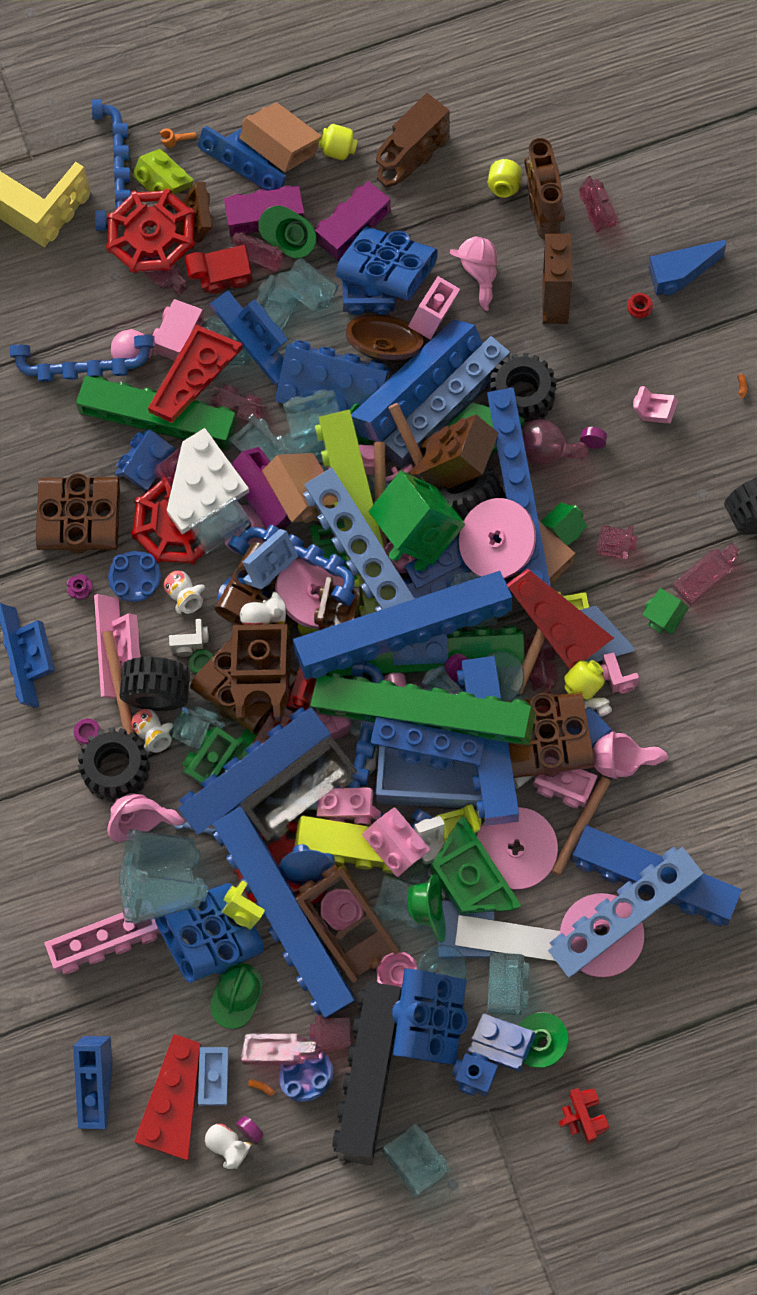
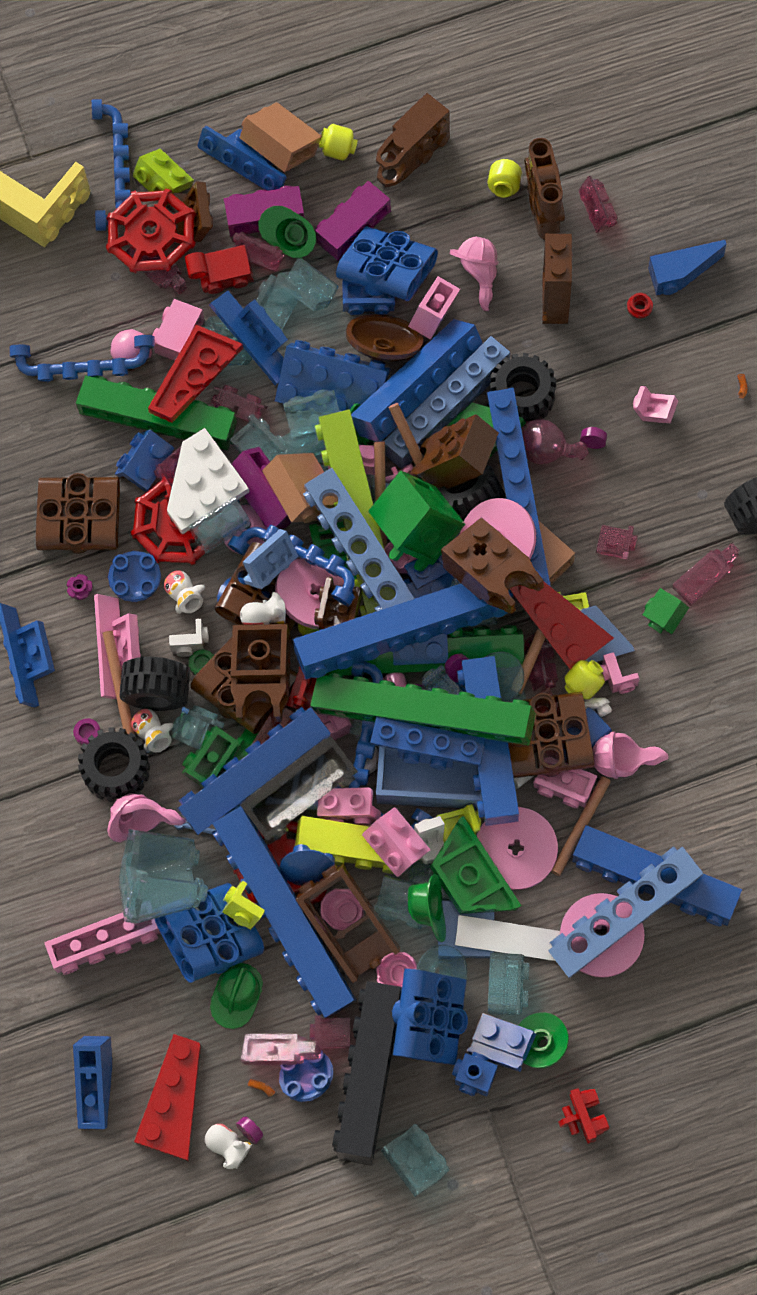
(171, 142): orange hand -> none
(213, 1076): medium blue plate -> none
(489, 565): none -> reddish brown brick
(565, 522): green brick -> none

